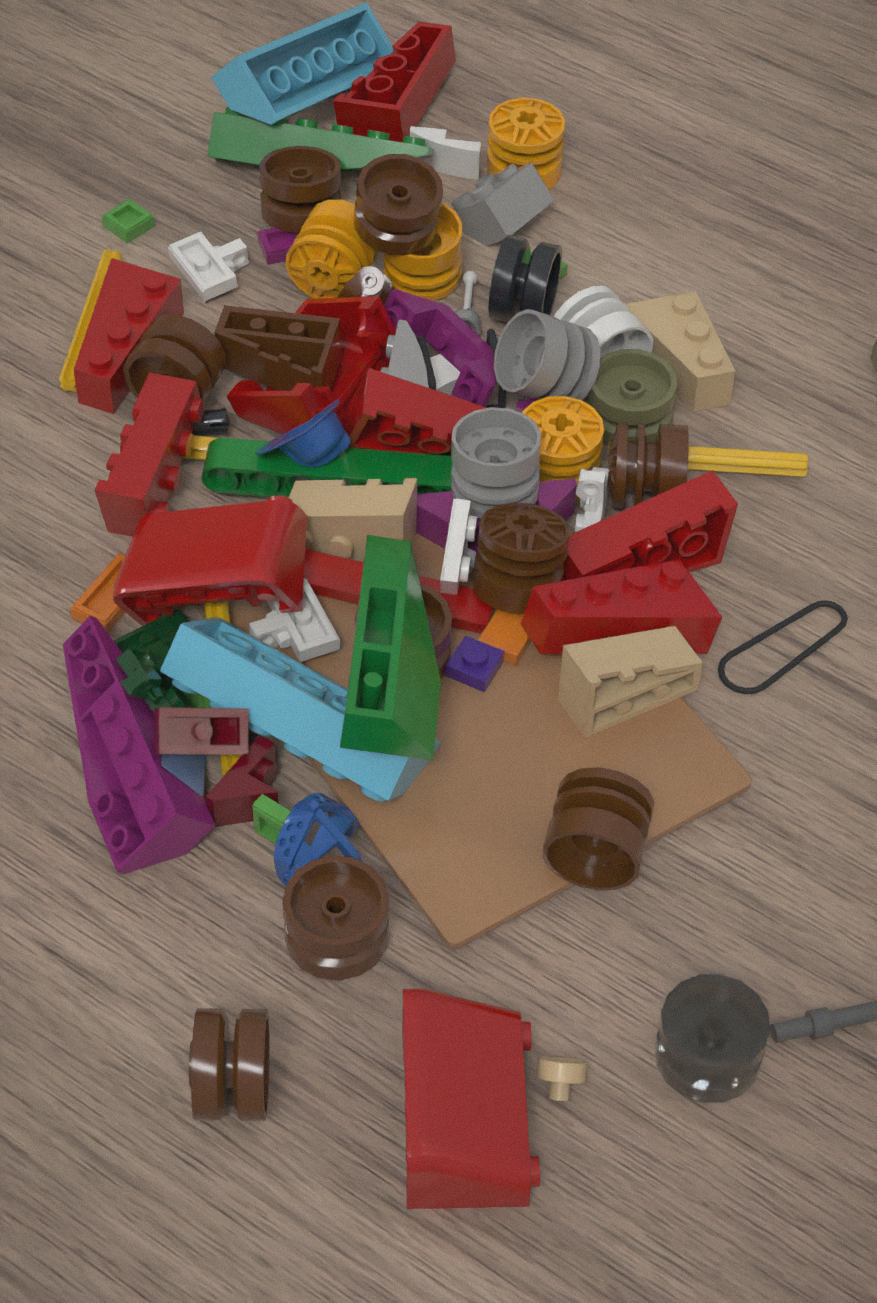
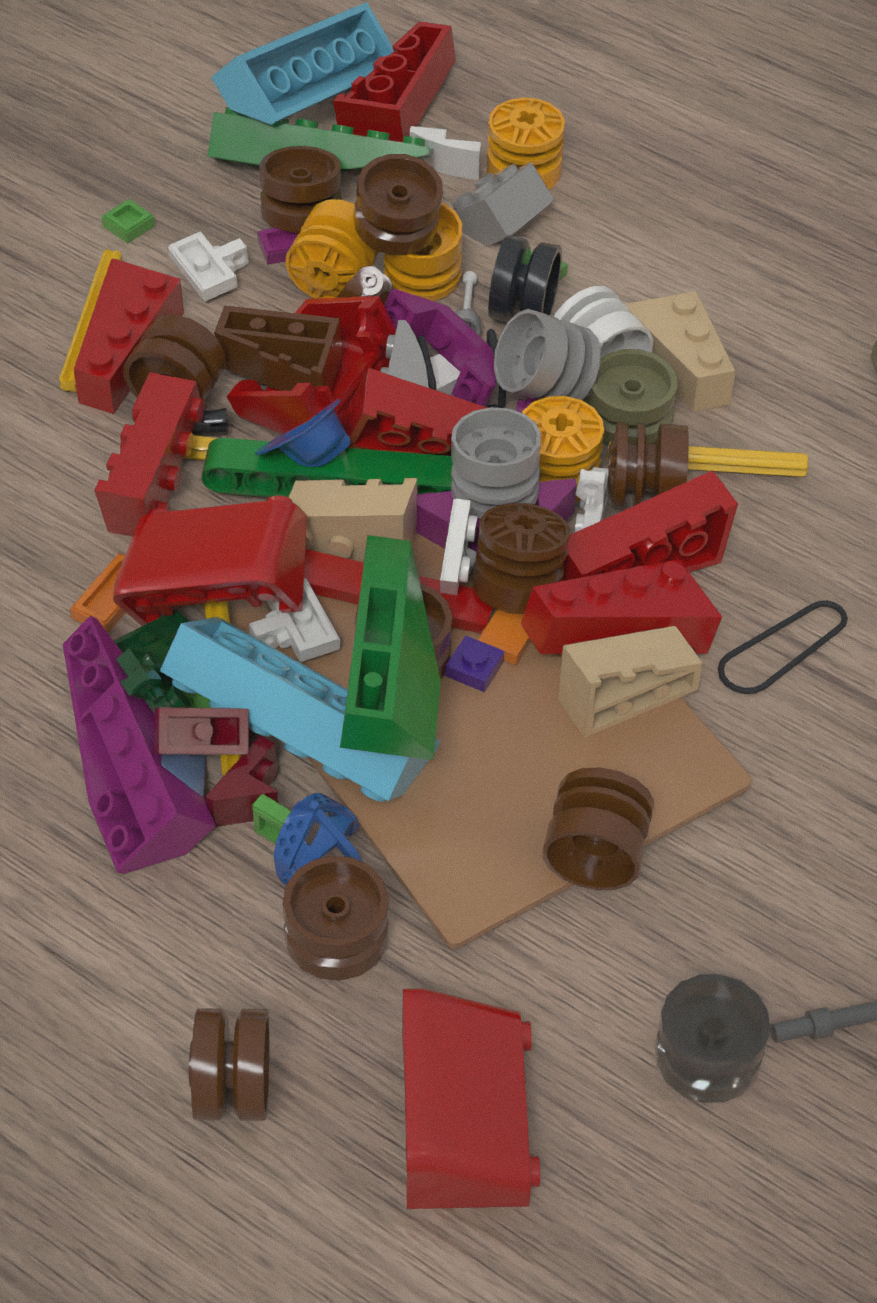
(561, 1073): tan tile -> none

